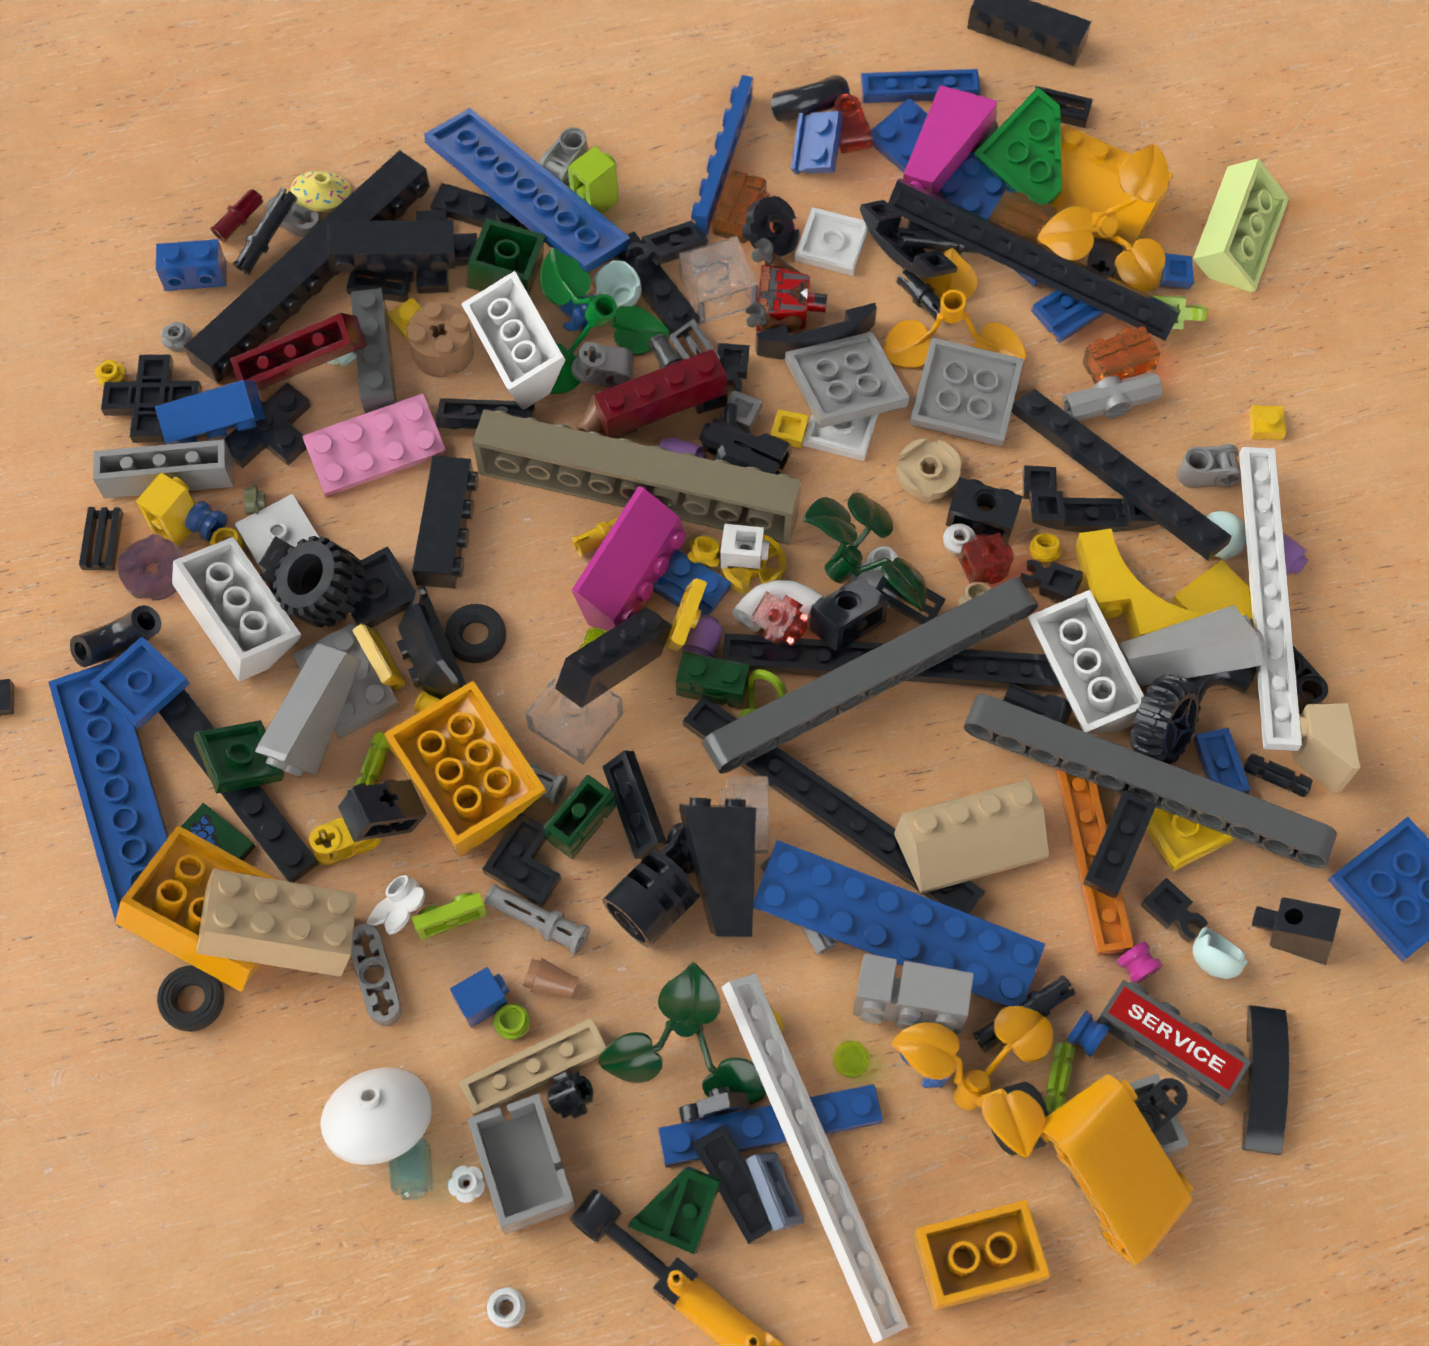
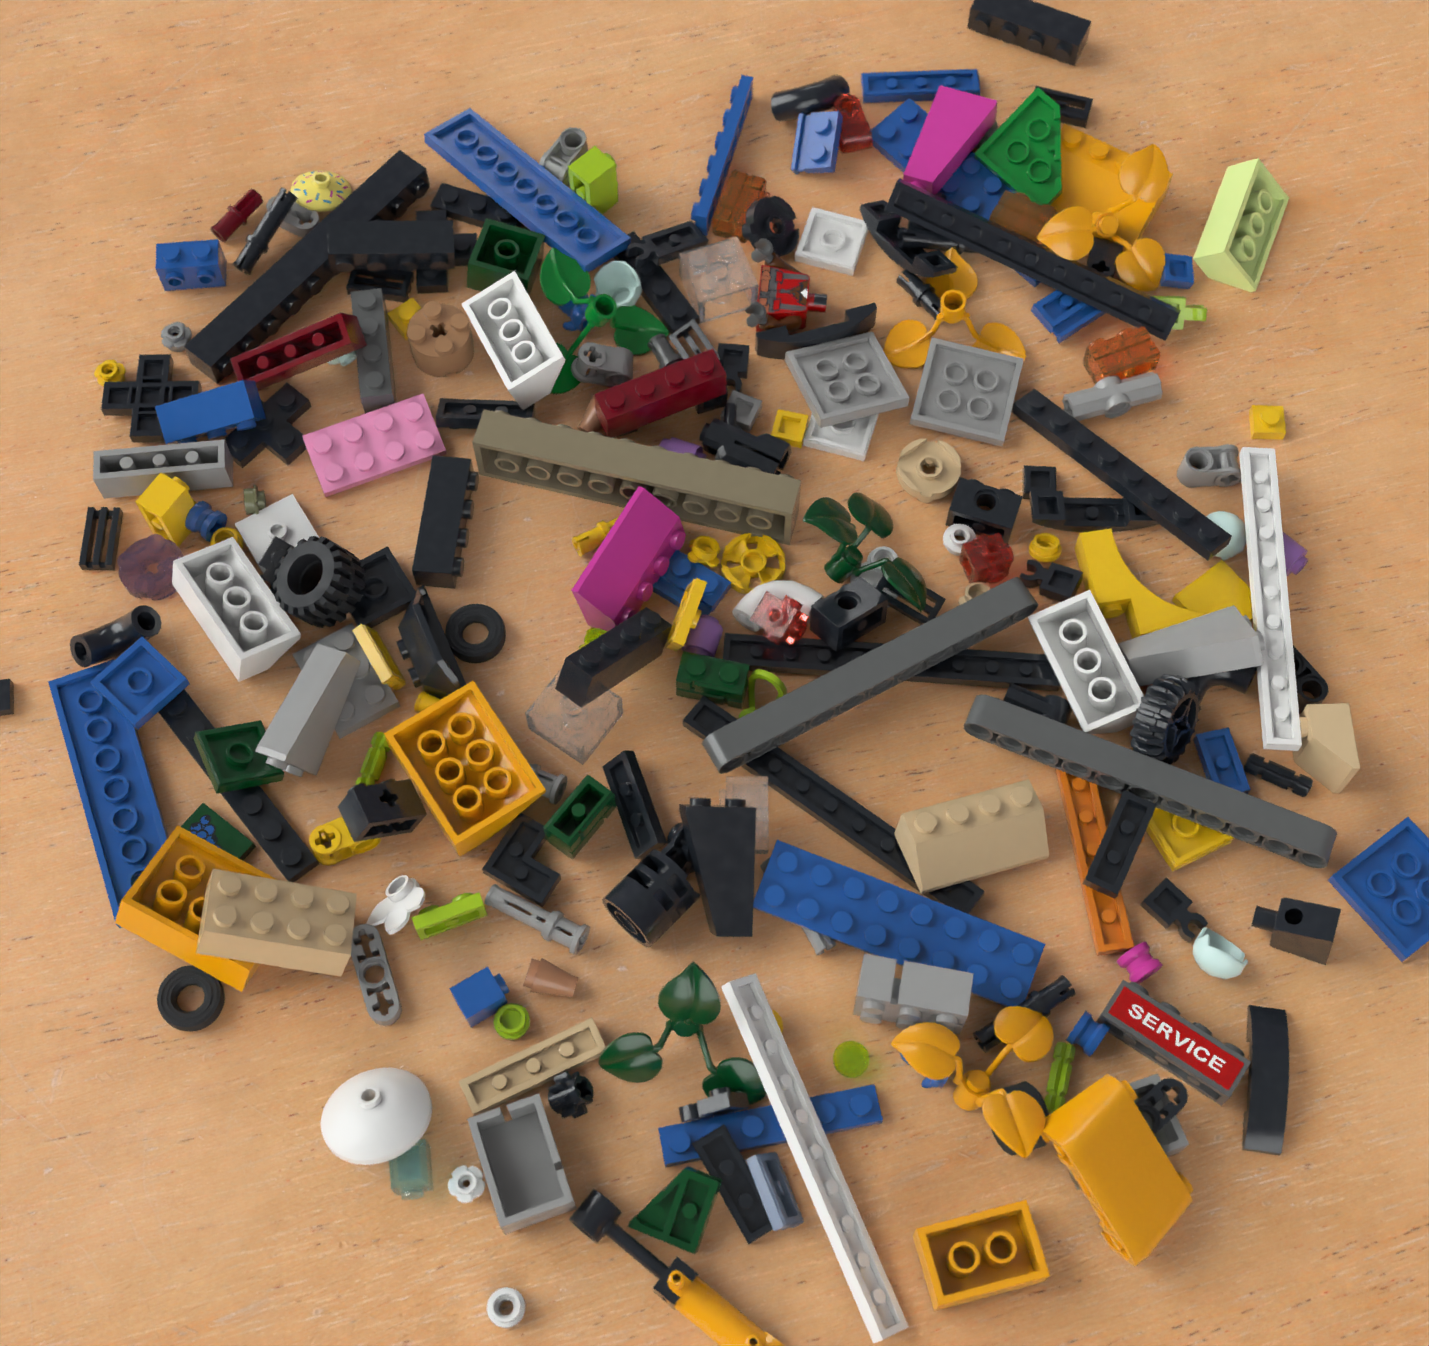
(743, 546): white brick -> none

